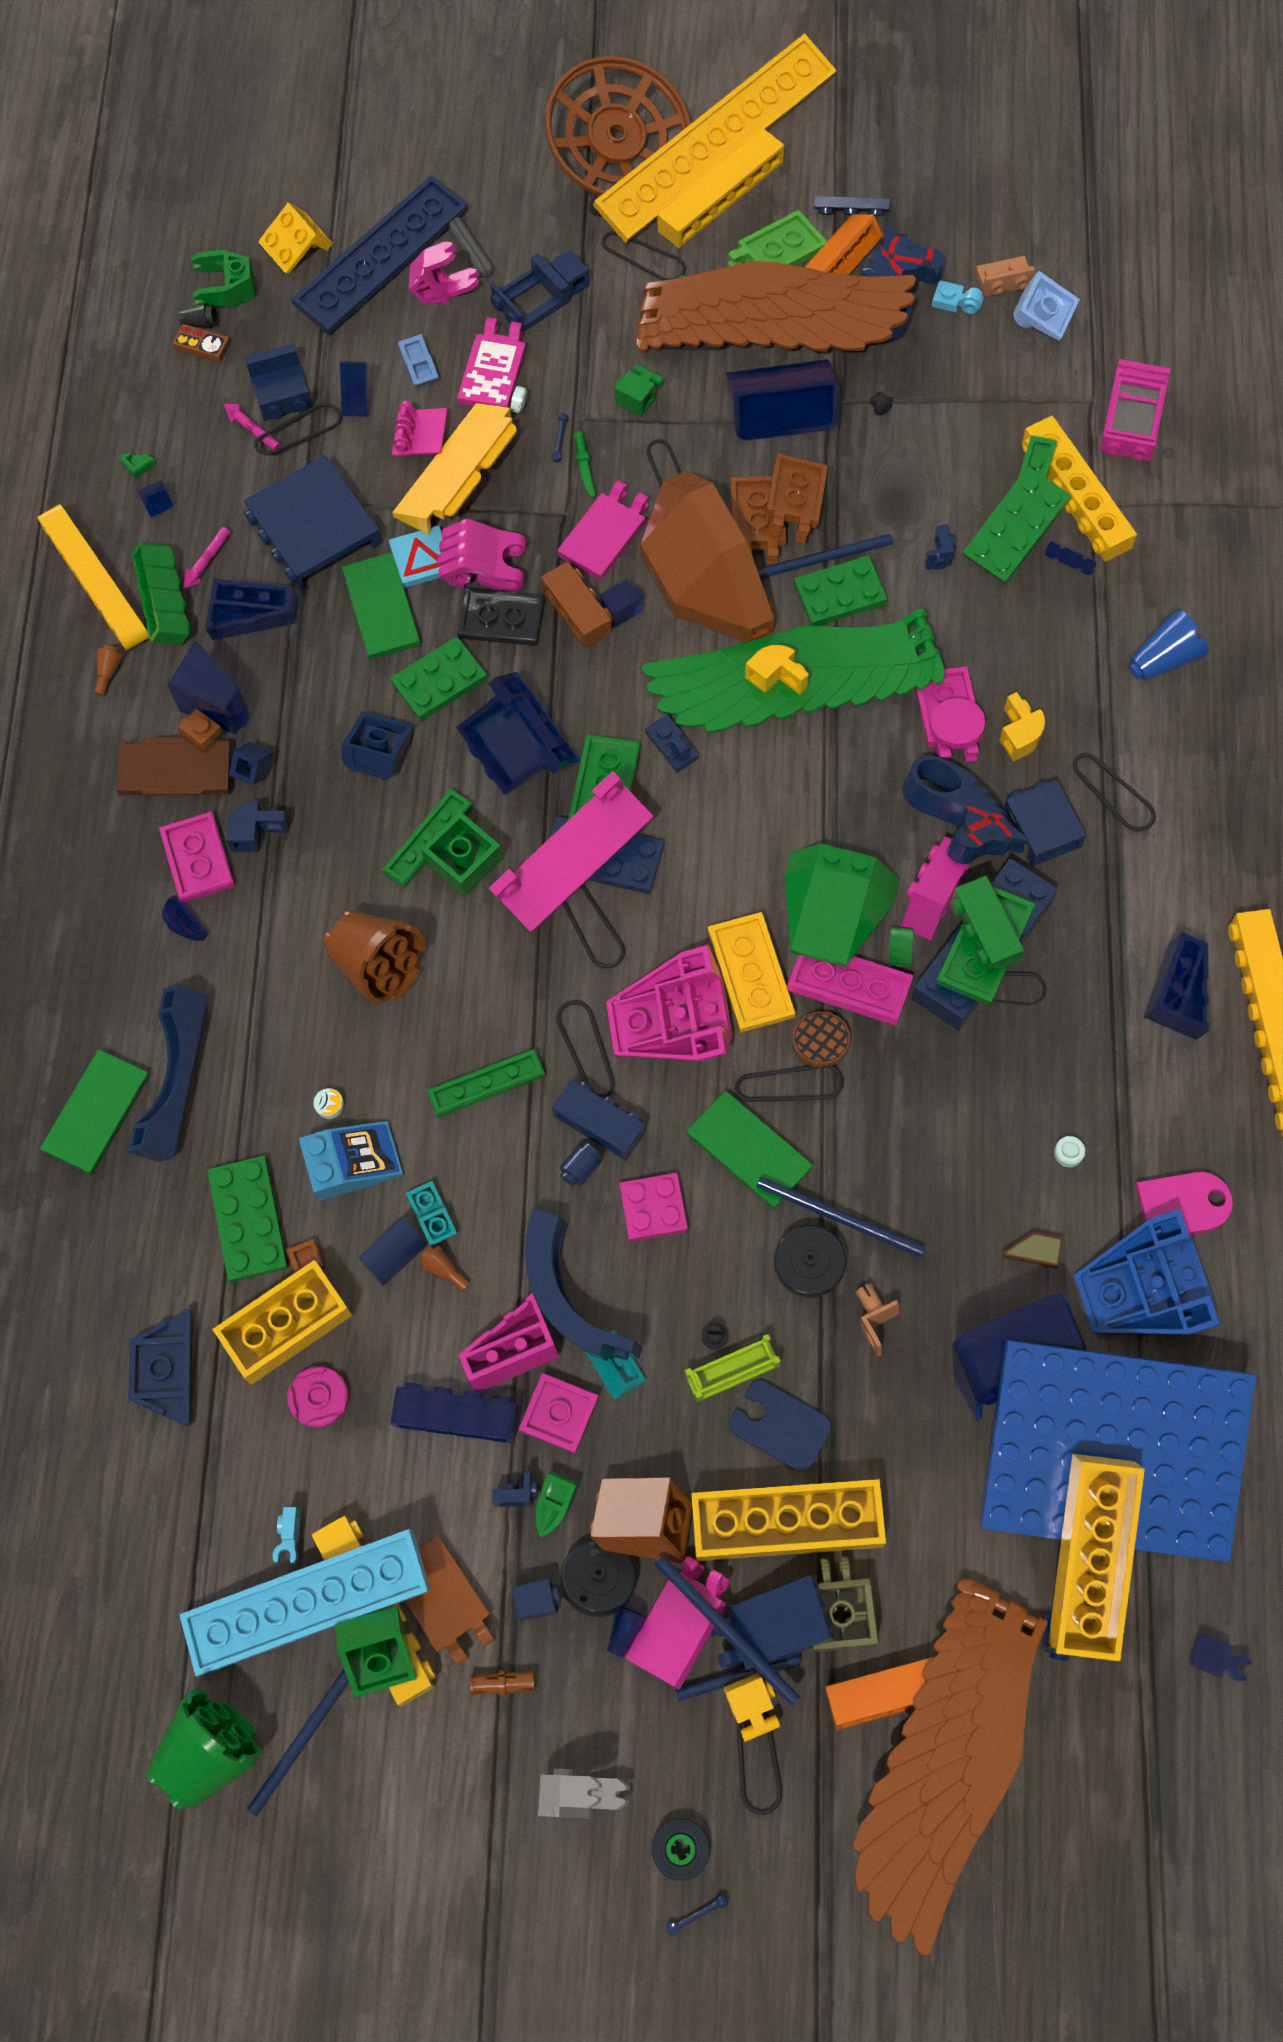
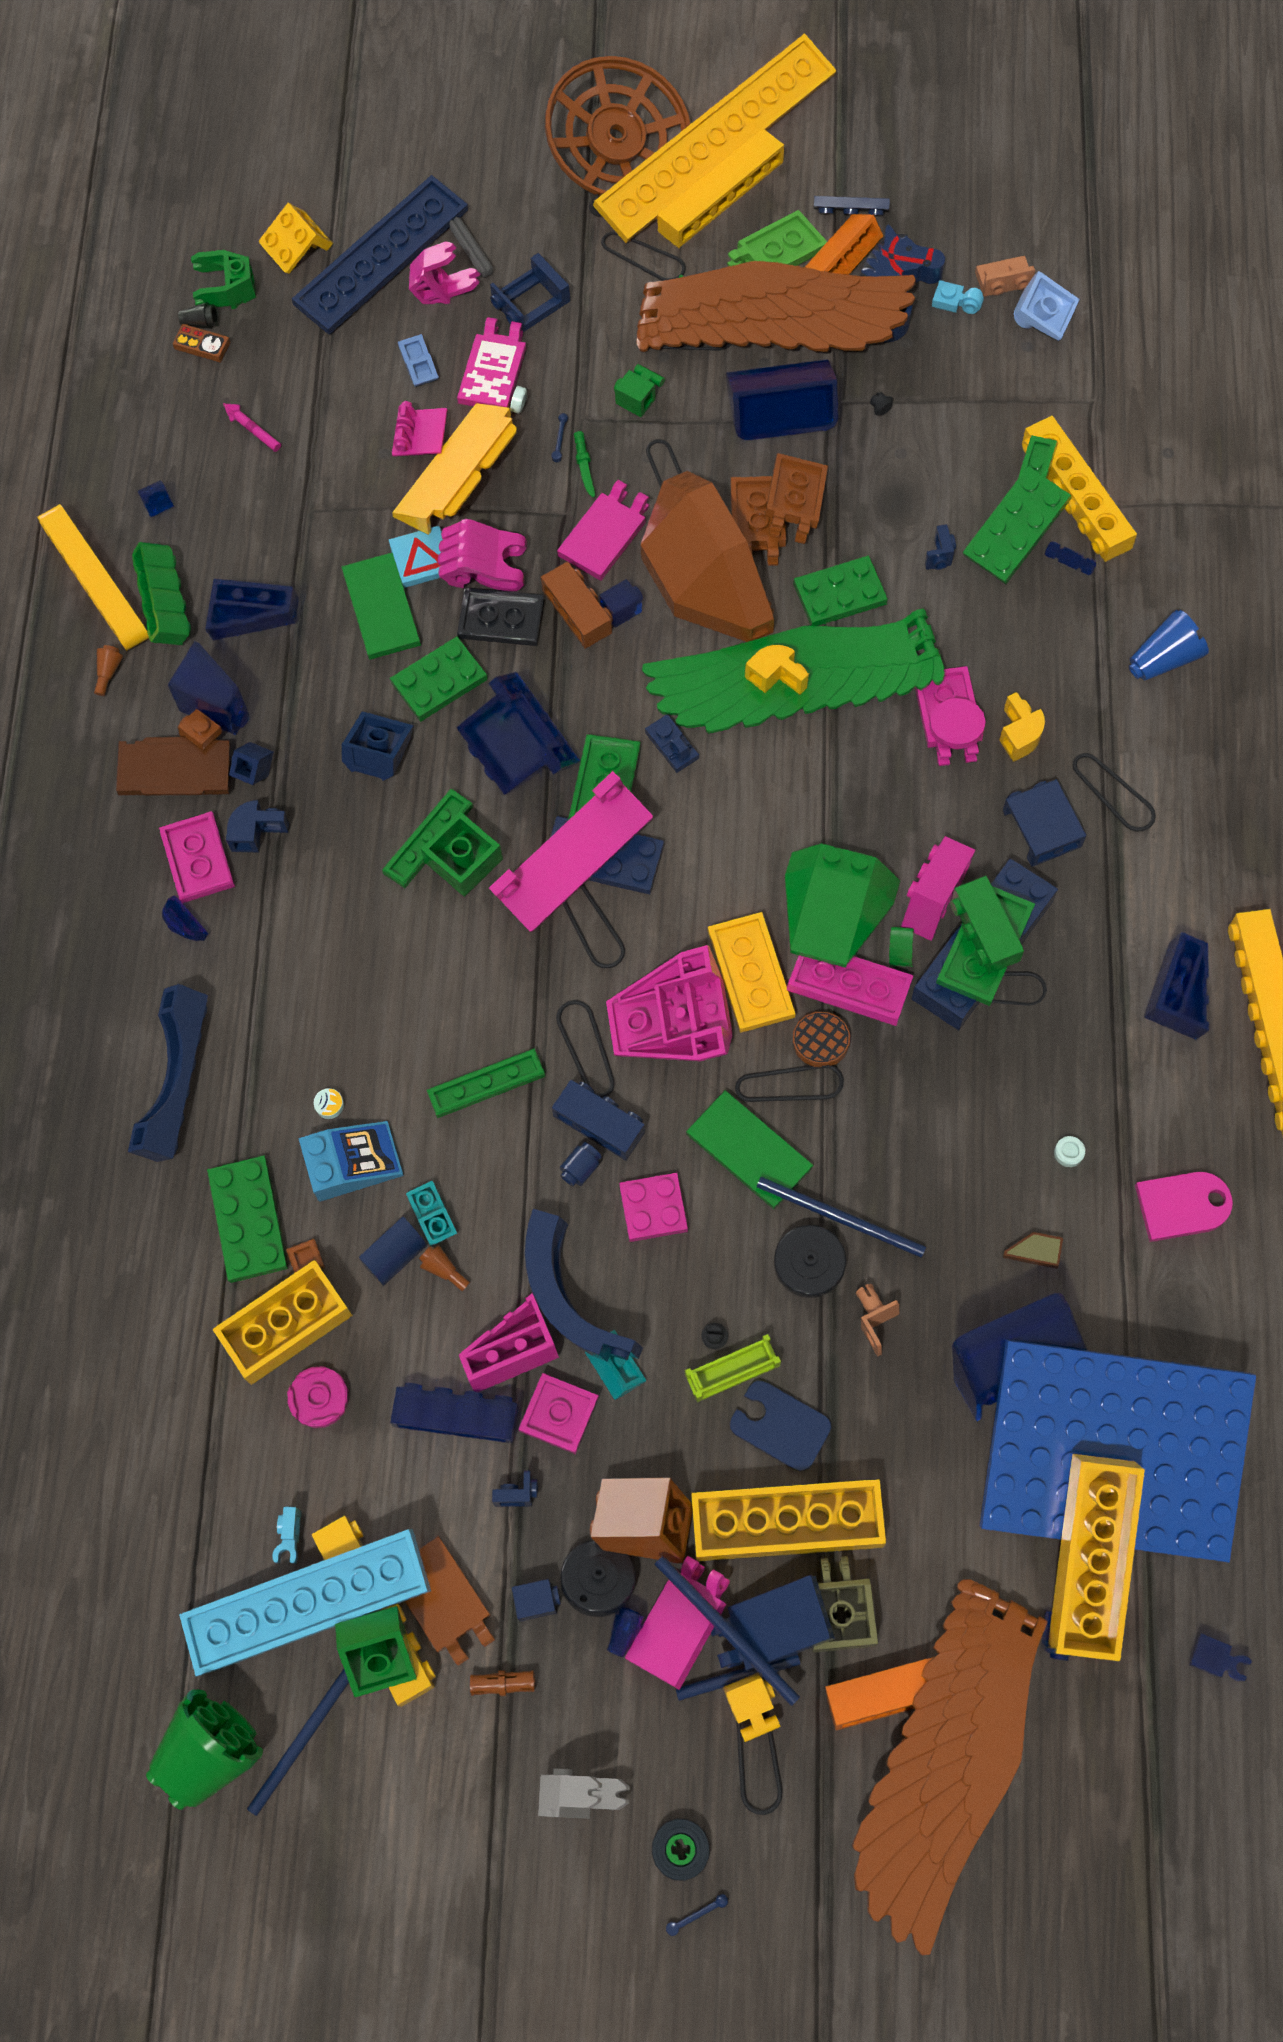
(95, 1112): green tile -> none
(137, 463): green tile -> none
(163, 1368): dark blue wing -> none
(192, 575): dark pink piece -> none
(278, 382): dark blue panel -> none
(303, 438): black piece -> none
(310, 519): dark blue panel -> none
(354, 388): clear blue tile -> none
(376, 954): dark orange cone -> none
(554, 1502): green plate -> none
(572, 271): dark blue brick -> none
(824, 556): dark blue piece -> none
(967, 805): dark blue animal -> none
(1134, 410): dark pink door -> none
(1149, 1283): blue wedge -> none

